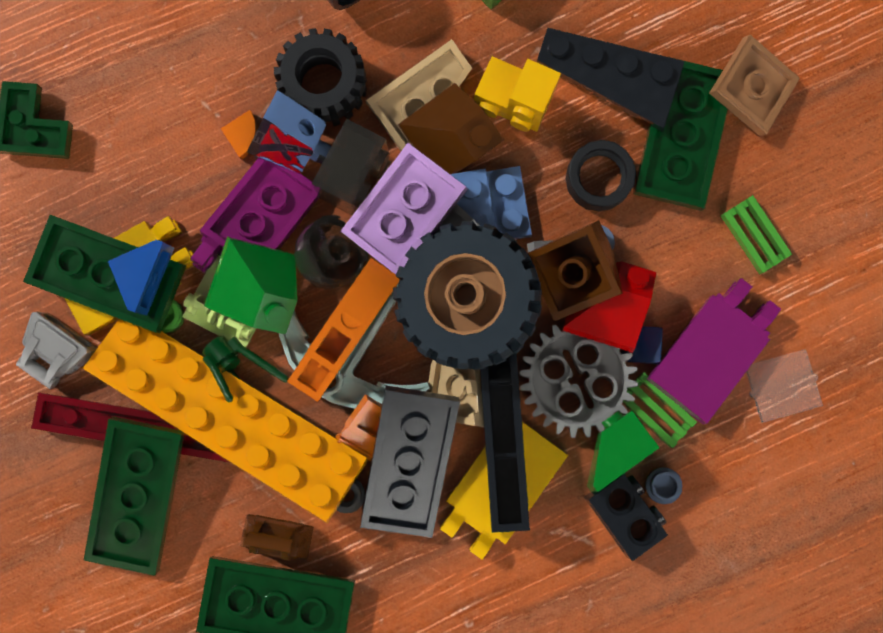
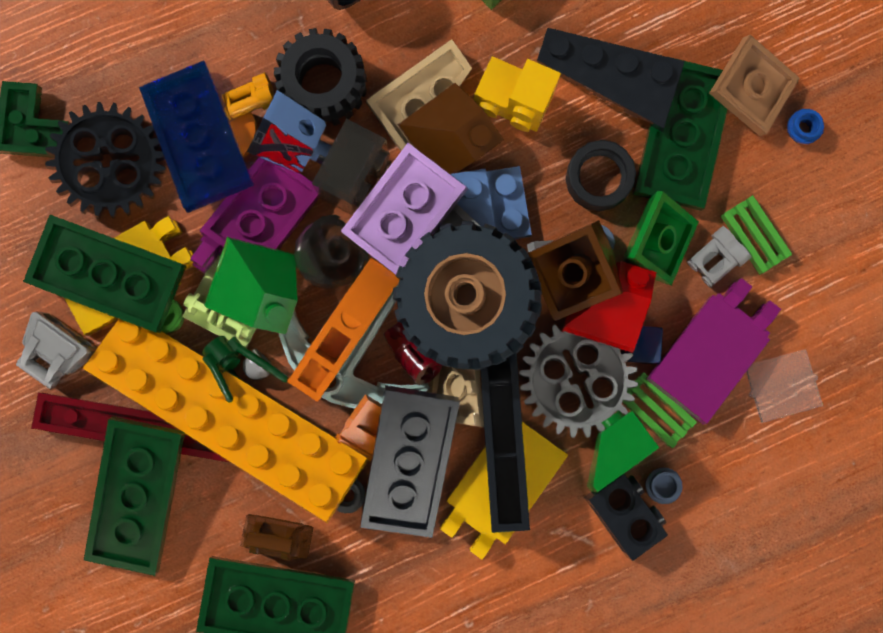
(104, 128): none -> black gear
(140, 274): blue slope -> none
(196, 137): none -> clear blue plate
(249, 97): none -> light orange piece
(253, 370): none -> light grey hinge
(409, 357): none -> dark red hinge
(661, 237): none -> green slope
(728, 247): none -> light grey piece
(812, 119): none -> blue plate

